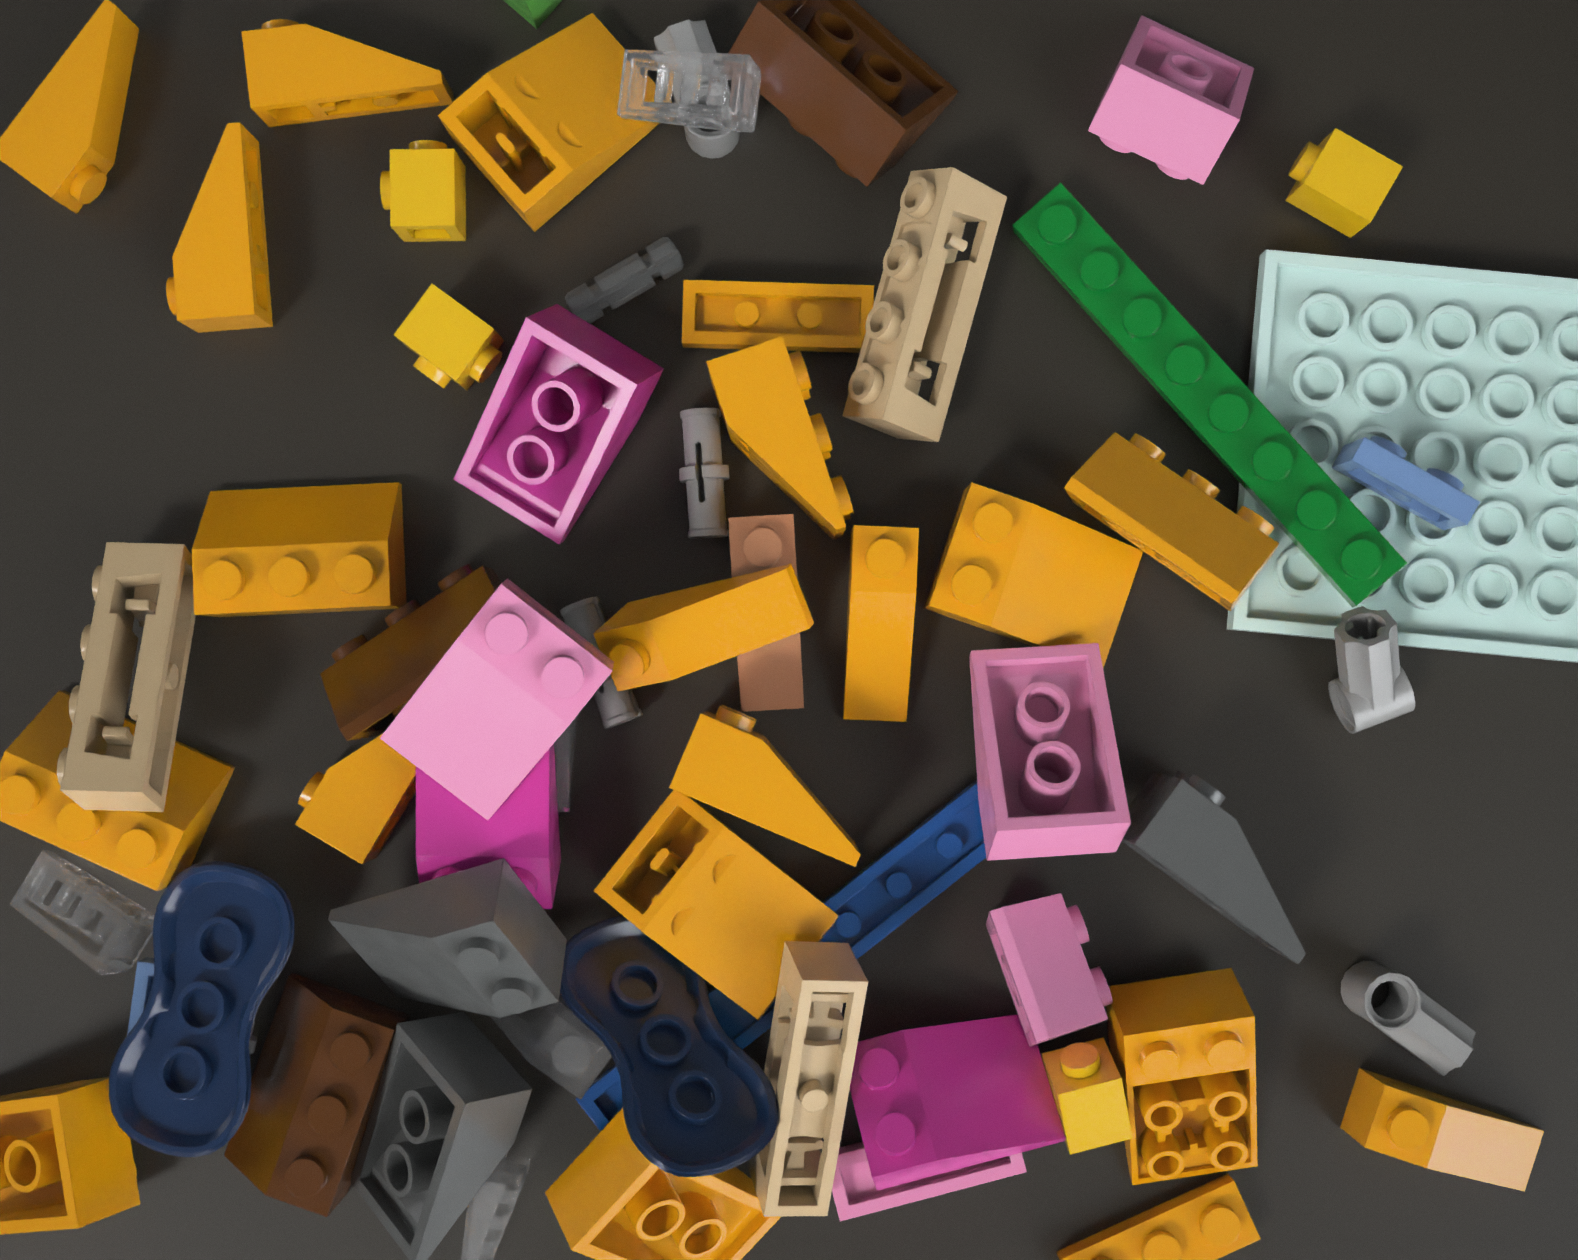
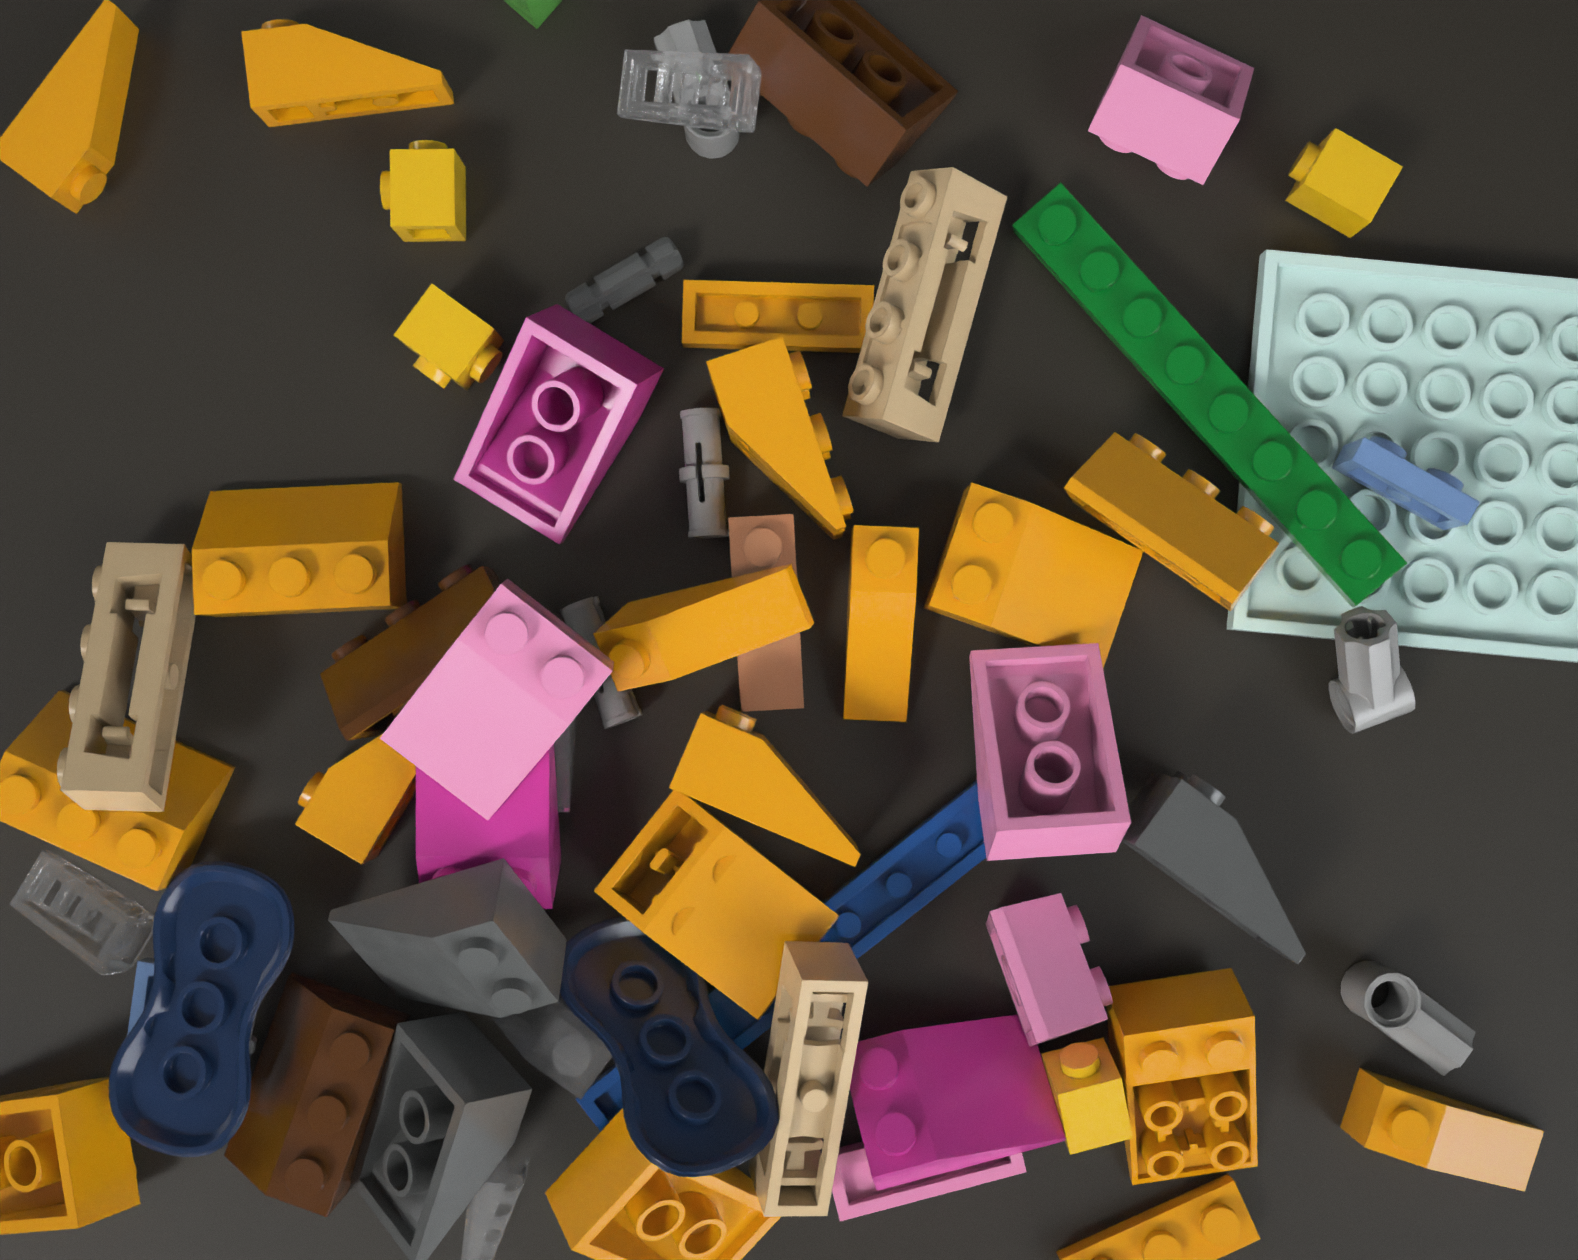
(223, 247): light orange slope -> none
(548, 119): light orange slope -> none

